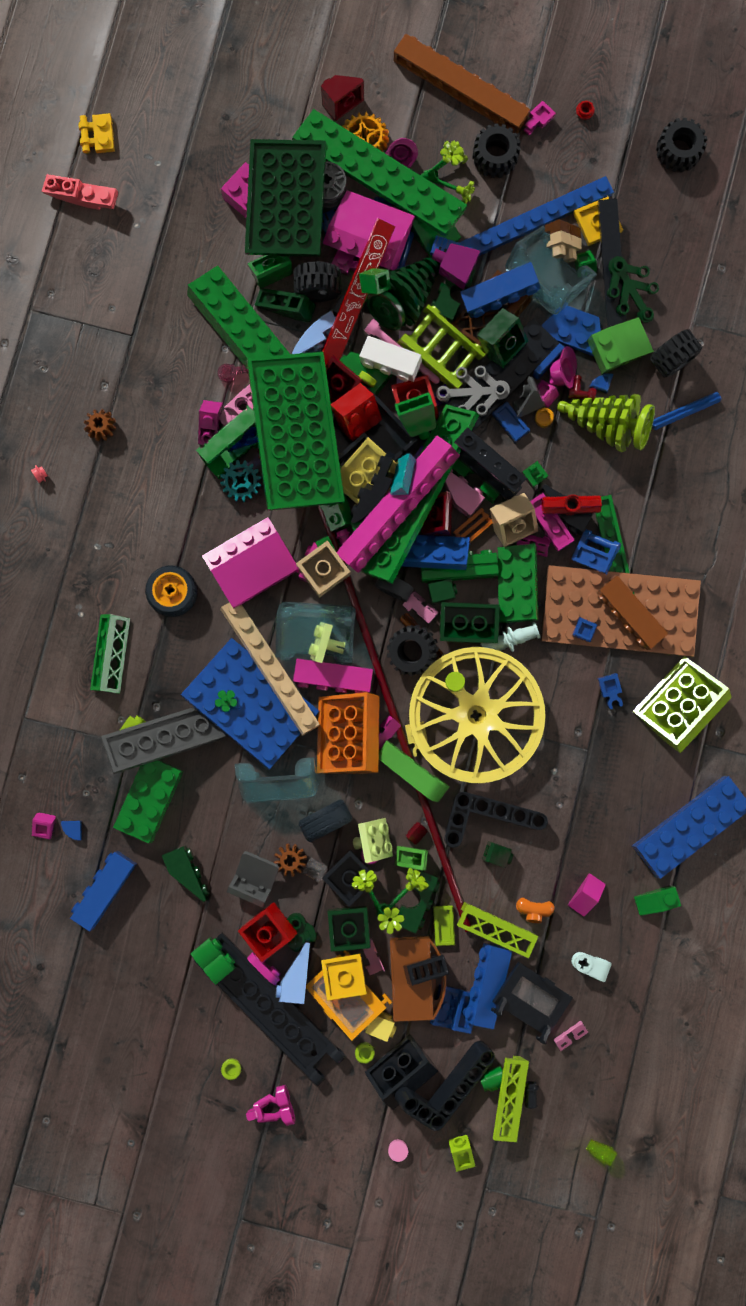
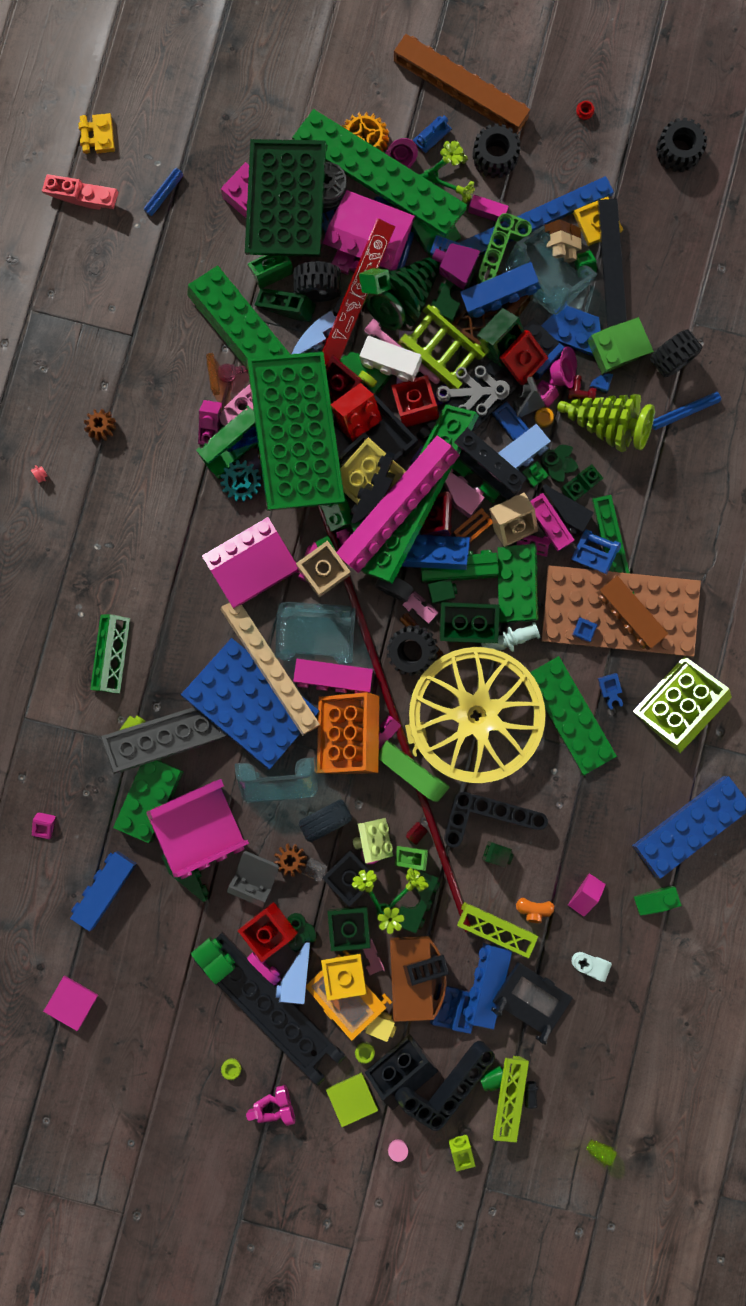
(70, 1003): none -> dark pink tile
(72, 829): blue tile -> none
(163, 191): none -> blue axle
(163, 581): wheel -> none
(196, 829): none -> dark pink panel
(213, 376): none -> clear orange tile
(226, 700): green plant -> none
(324, 643): yellowish green plate -> none
(341, 94): dark red slope -> none
(352, 1099): none -> lime tile
(403, 475): teal slope -> none
(417, 415): green torso -> none
(432, 134): none -> blue hinge
(444, 925): lime tile -> none
(455, 681): lime tile -> none
(487, 208): none -> dark pink slope
(504, 235): none -> bright green beam
(524, 357): none -> red plate
(526, 447): none -> light blue brick
(540, 115): dark pink plate -> none
(562, 462): none -> dark green plate
(564, 1038): bright pink piece -> none
(572, 717): none -> green plate
(582, 483): none -> dark green slope
(584, 504): red piece -> none
(630, 287): dark green plant -> none

